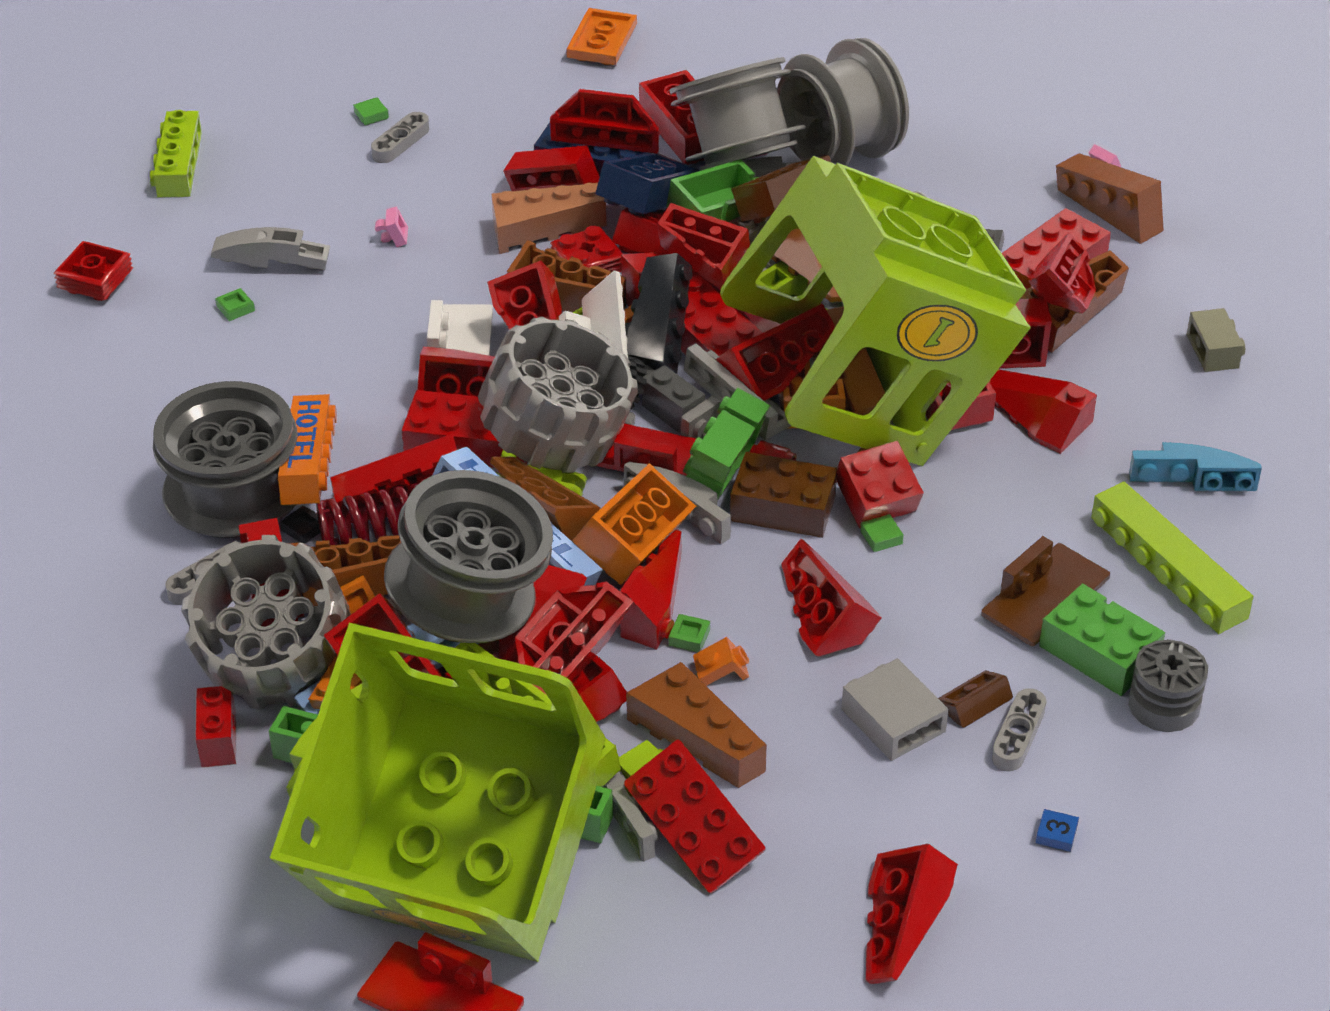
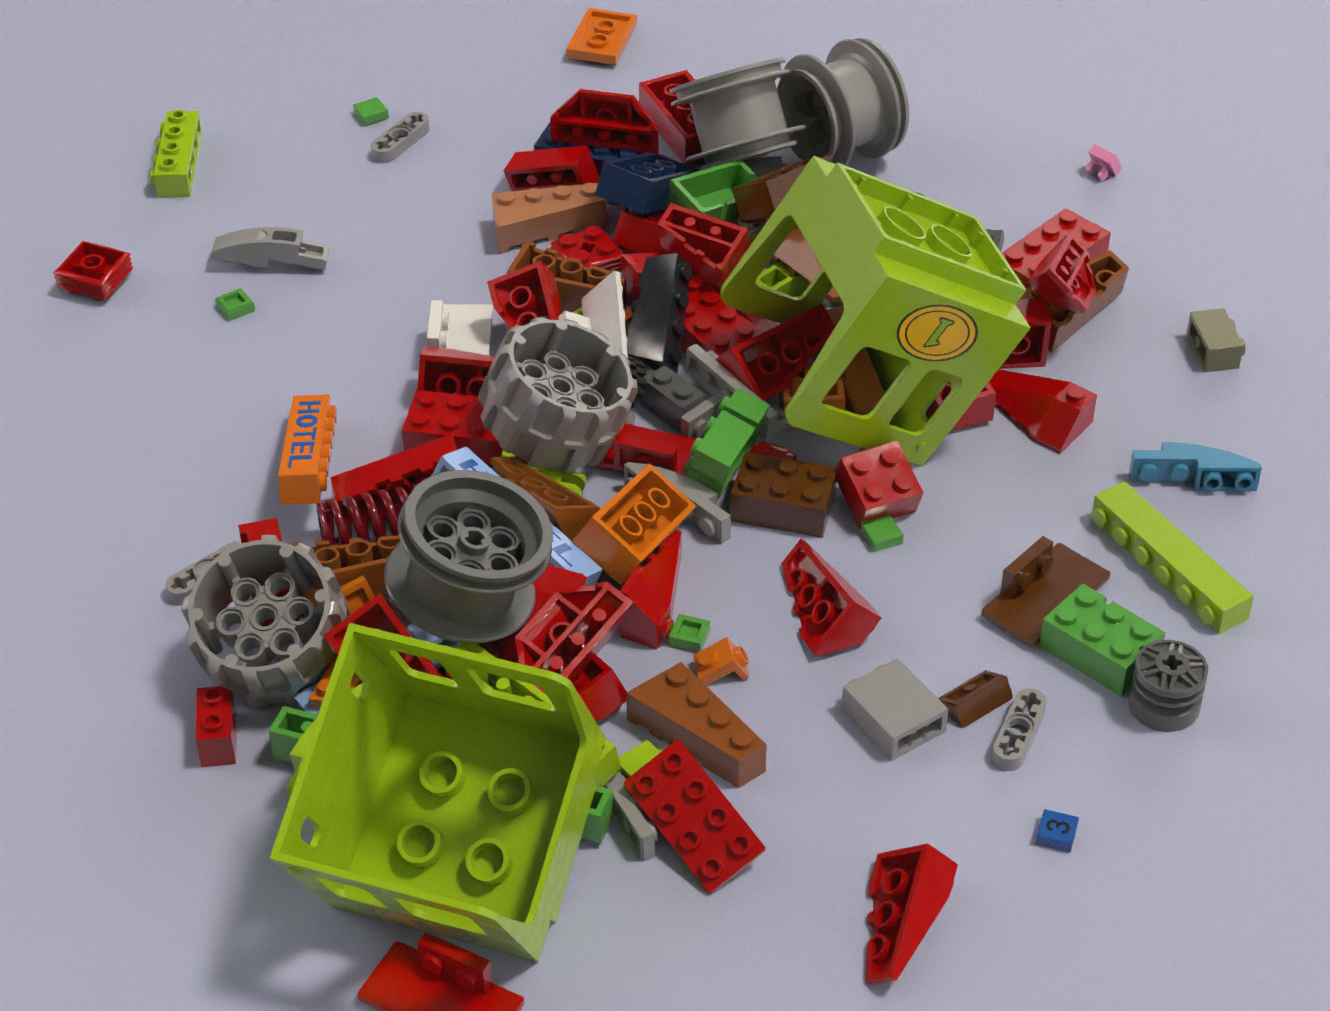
(224, 456): dark grey wheel -> none
(301, 524): black tile -> none
(394, 225): bright pink tile -> none
(1114, 194): dark orange wedge -> none

